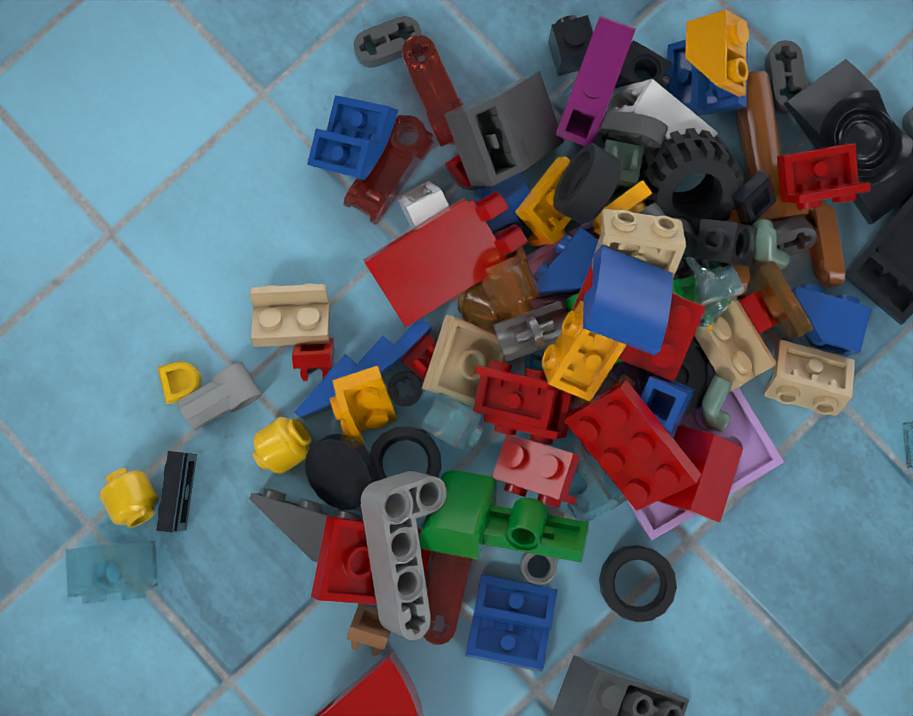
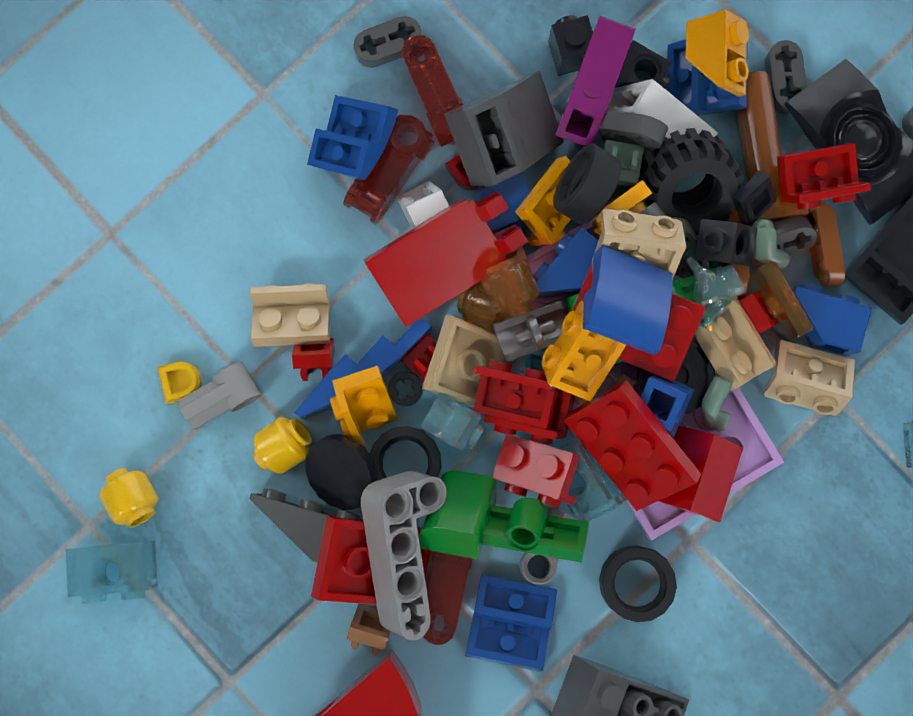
(176, 491): black plate -> none

